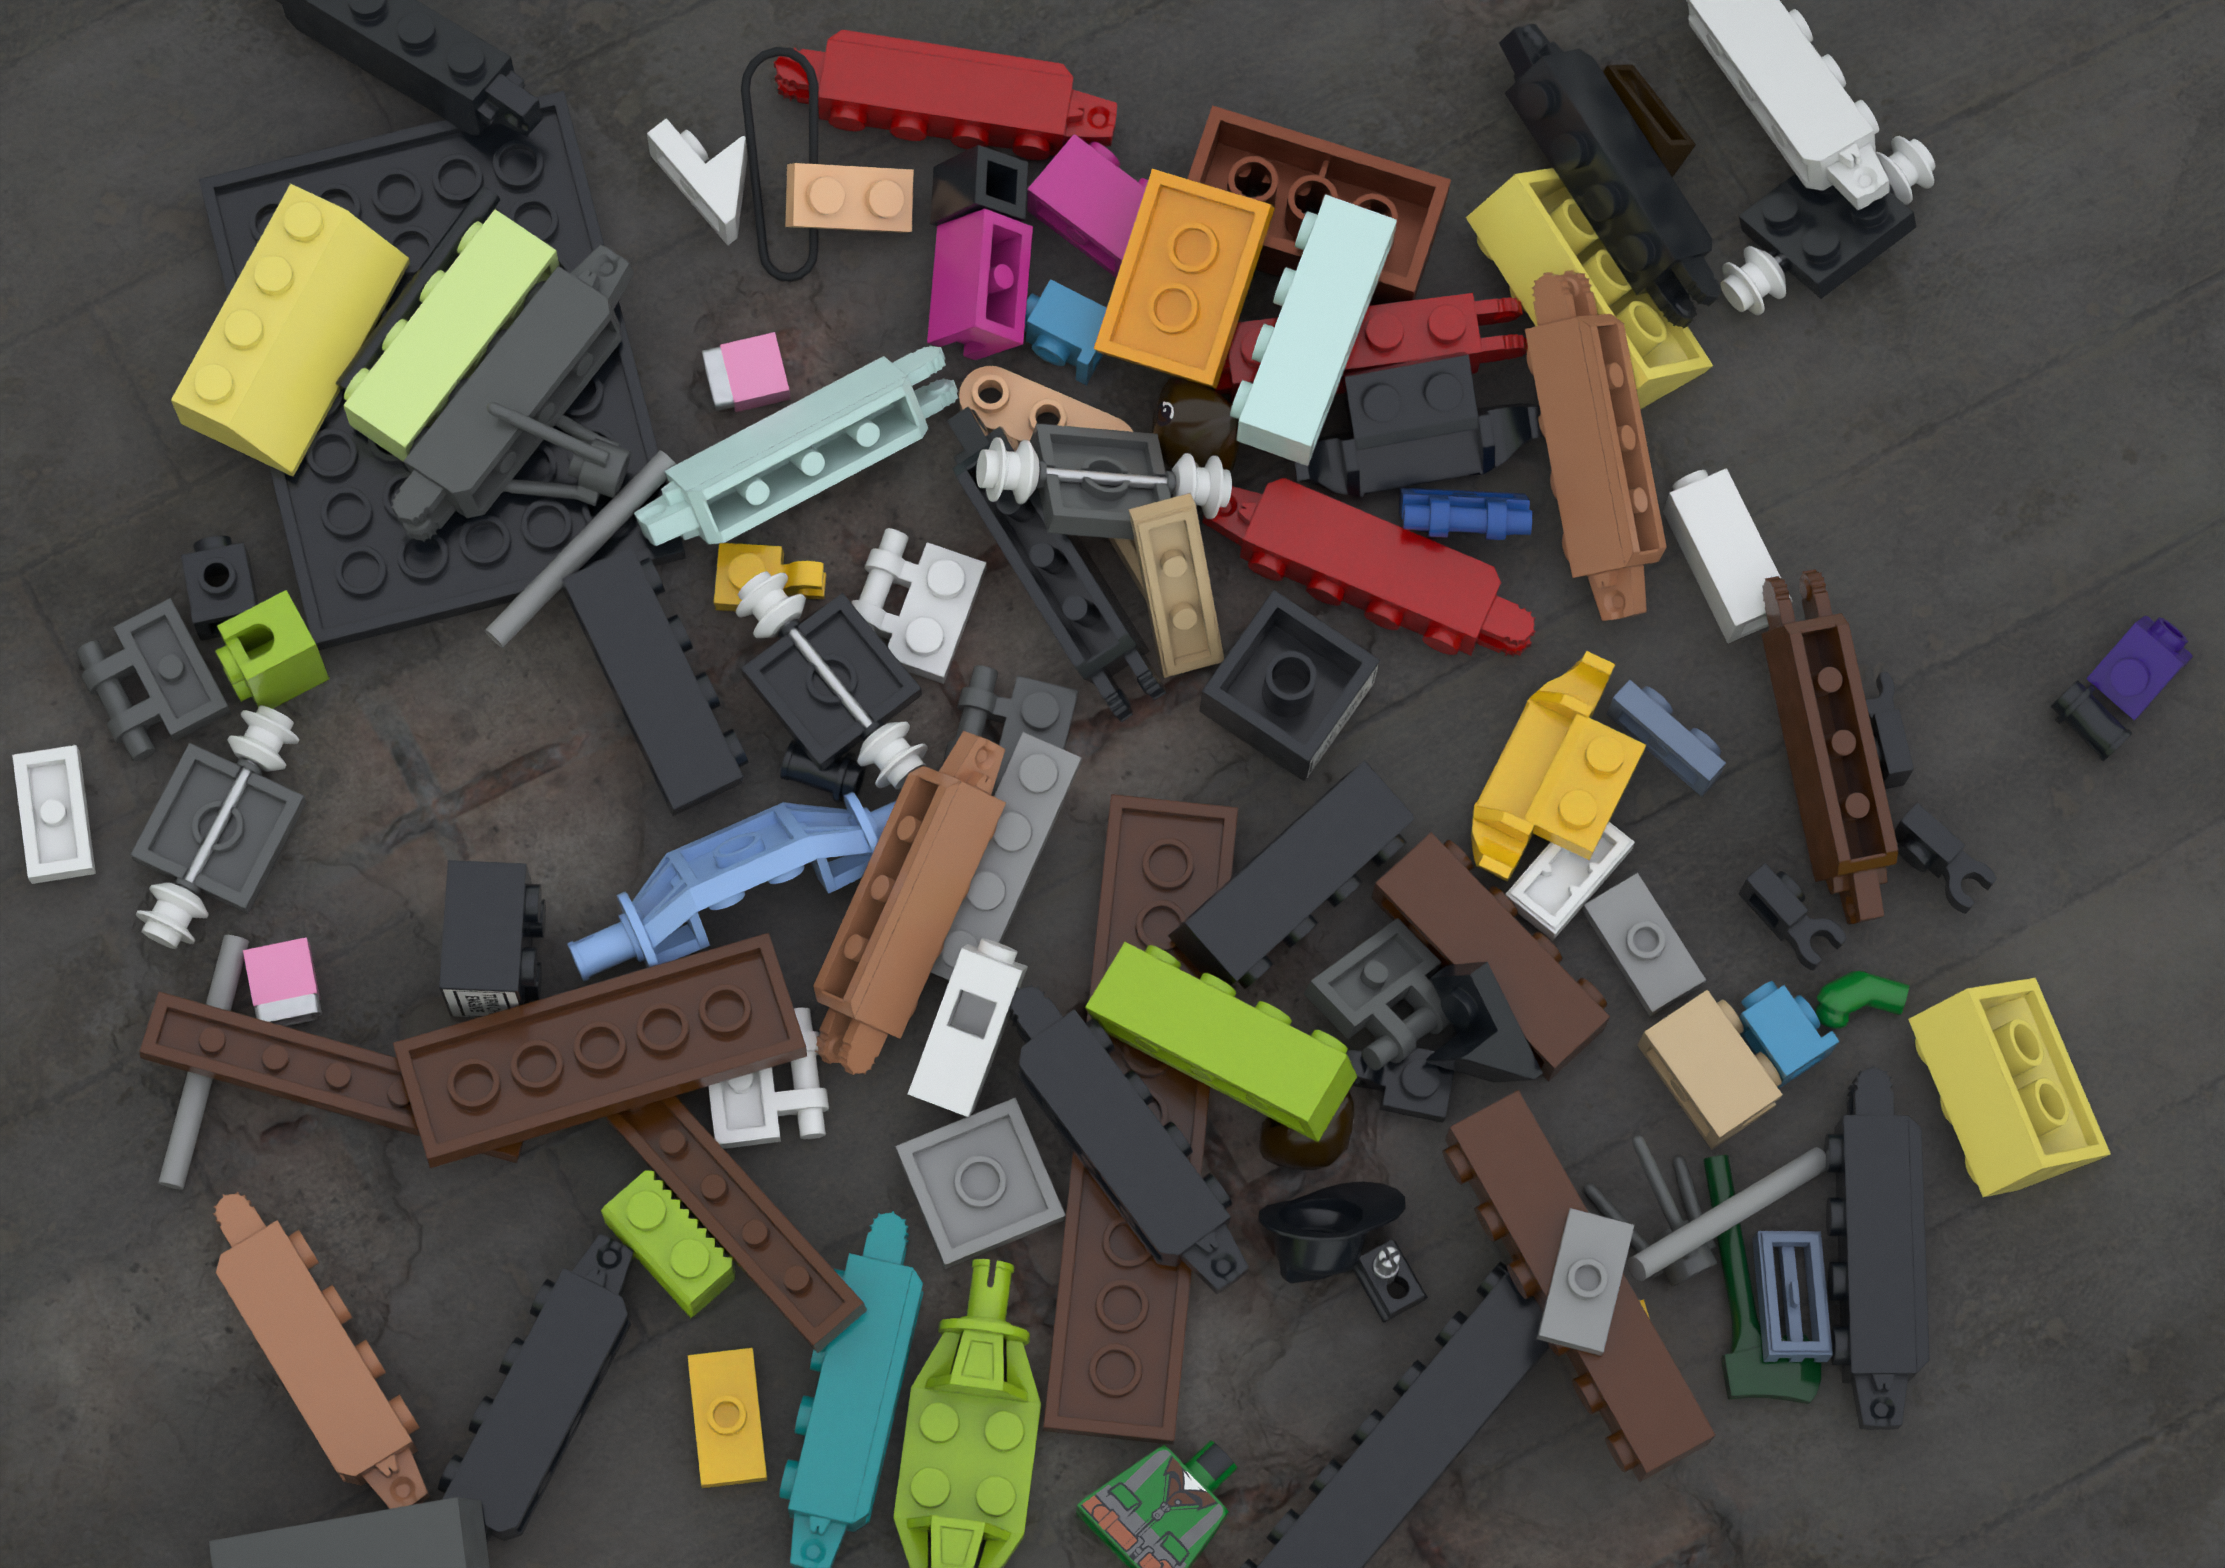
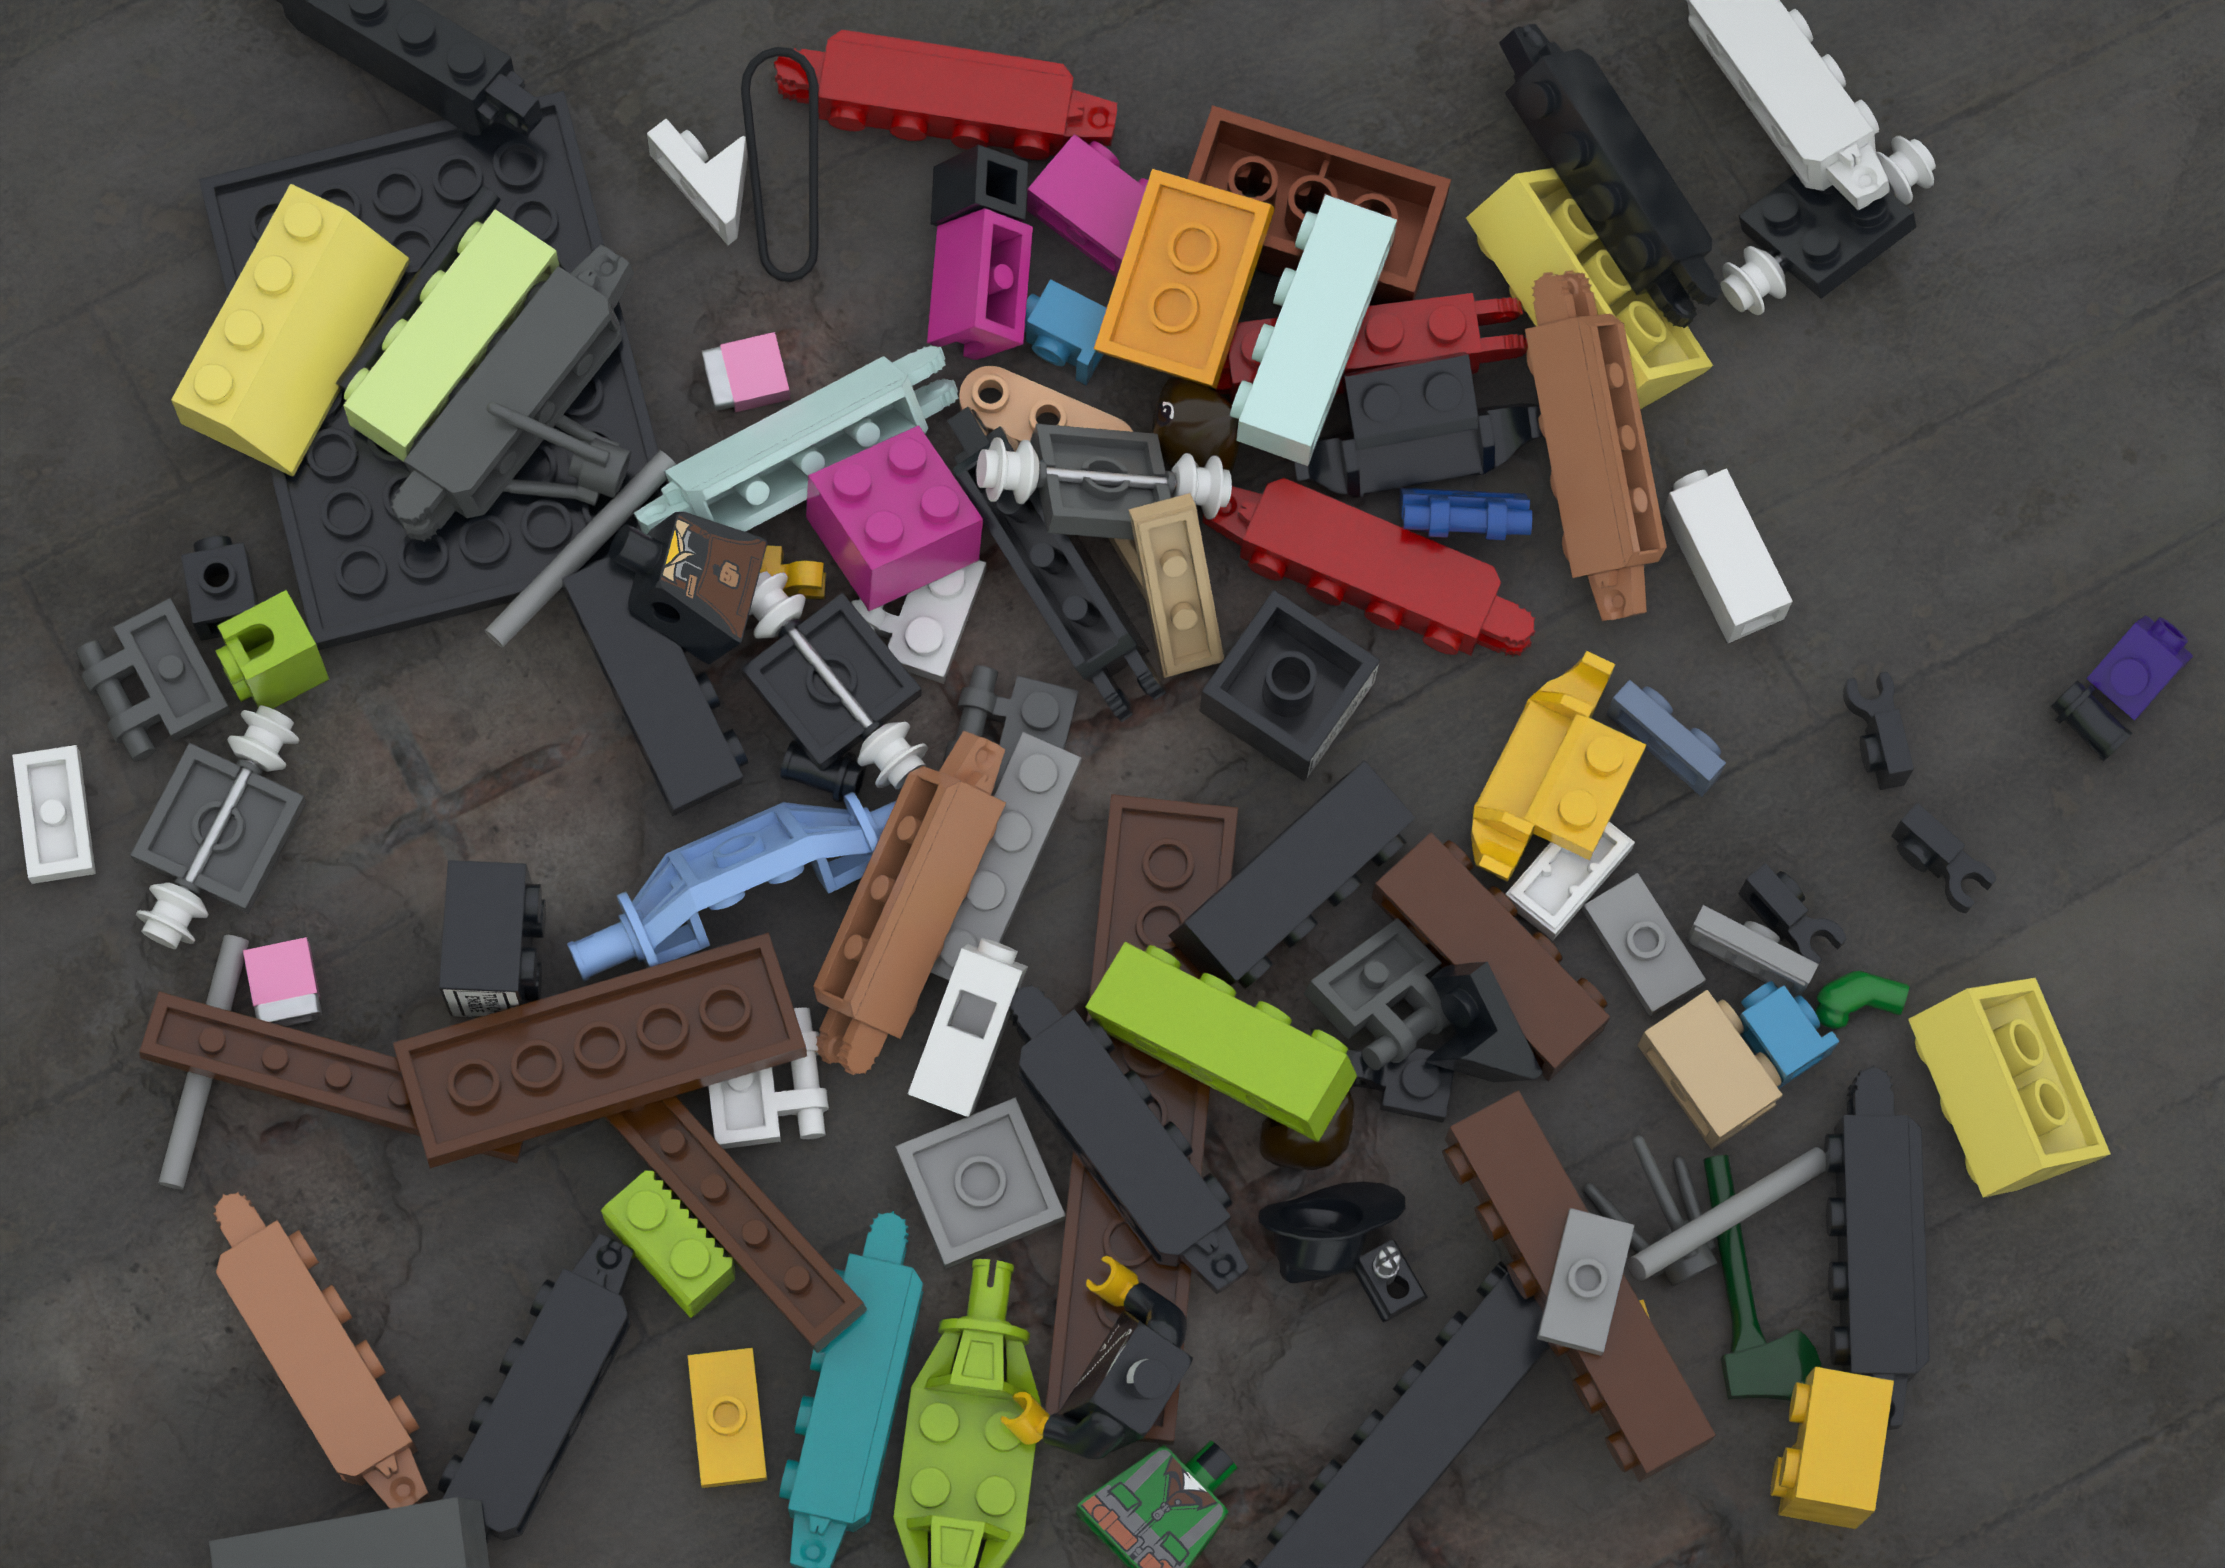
(692, 580): none -> torso
(849, 198): light nougat plate -> none
(893, 518): none -> dark pink brick
(1125, 1379): none -> black torso
(1651, 115): dark brown piece -> none
(1752, 950): none -> light grey plate
(1794, 1348): sand blue tile -> none
(1830, 745): reddish brown hinge -> none
(1838, 1449): none -> yellow brick

